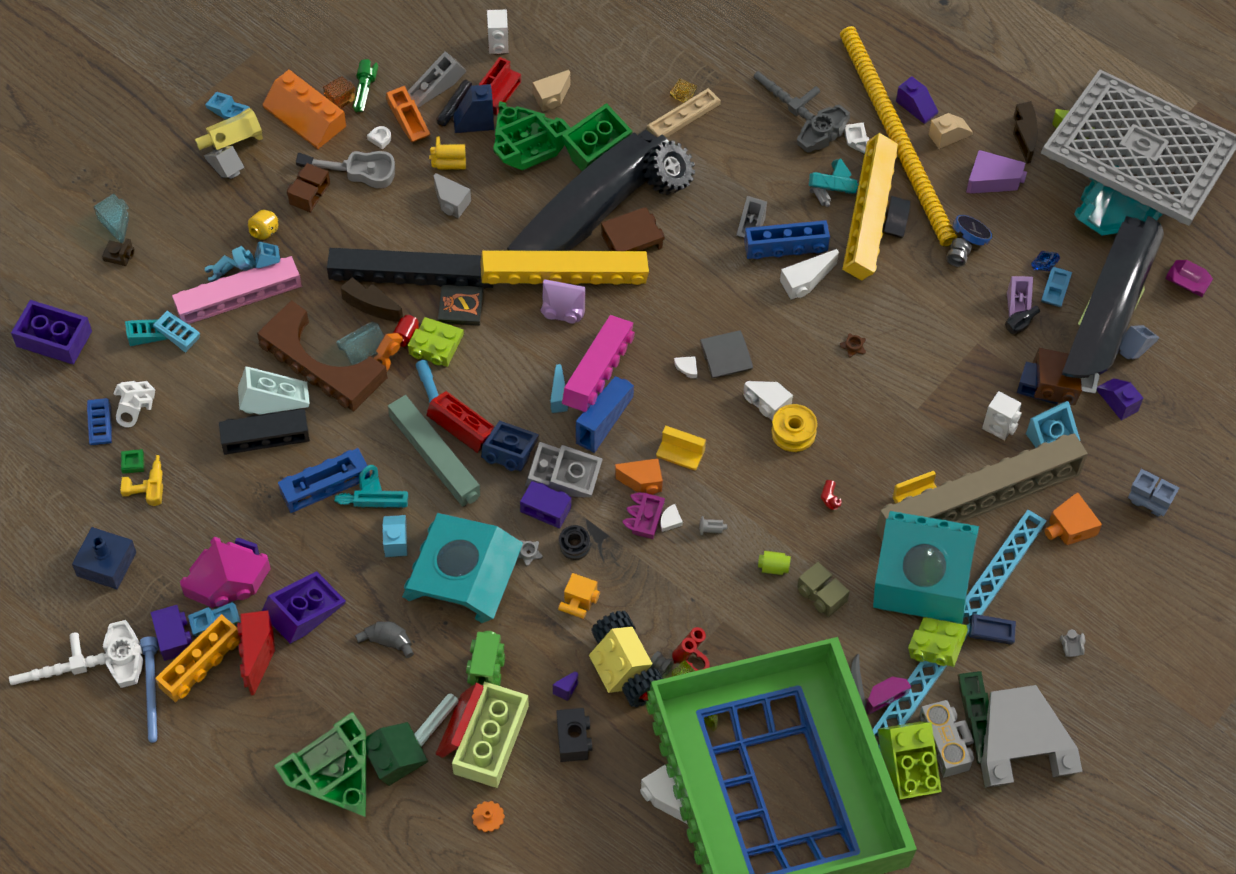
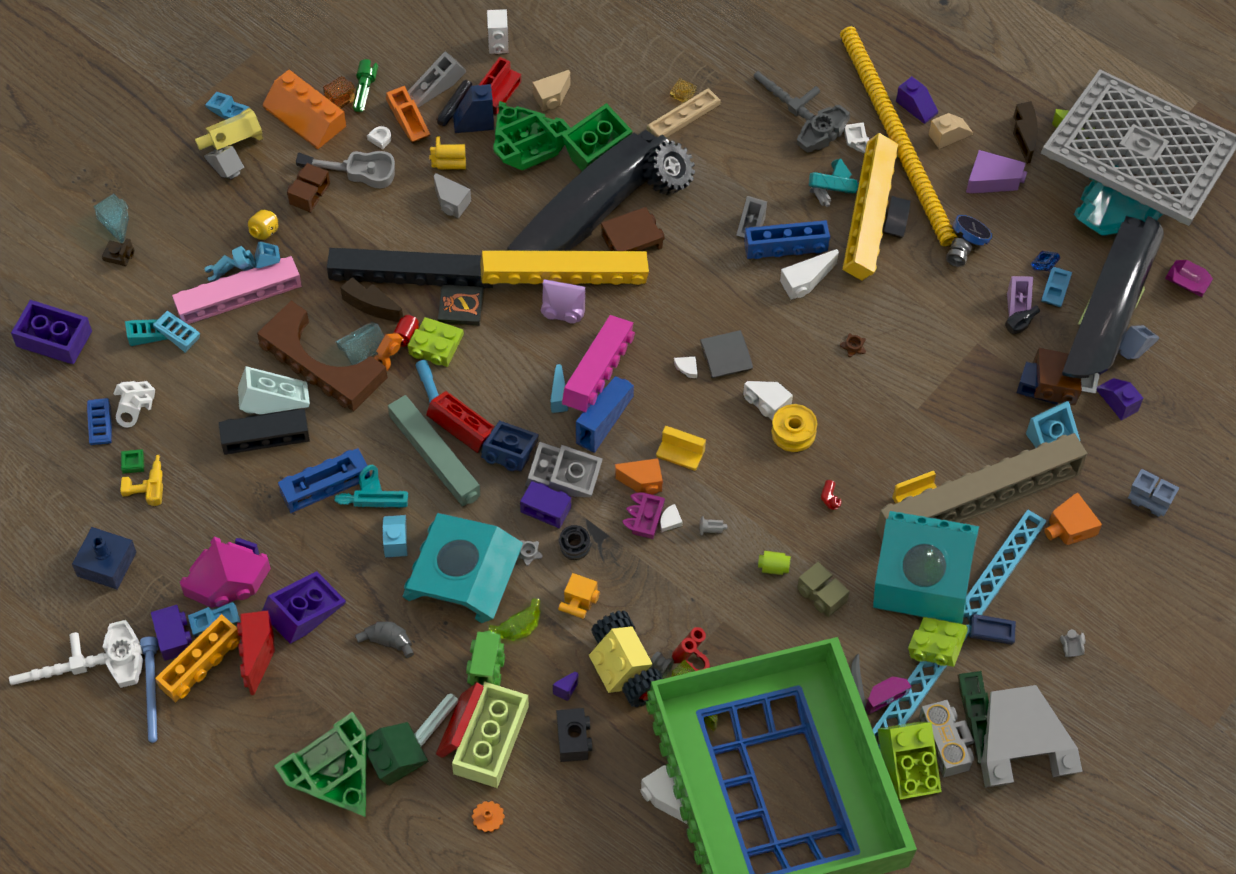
(520, 624): none -> clear neon green piece
(1002, 416): white brick -> none

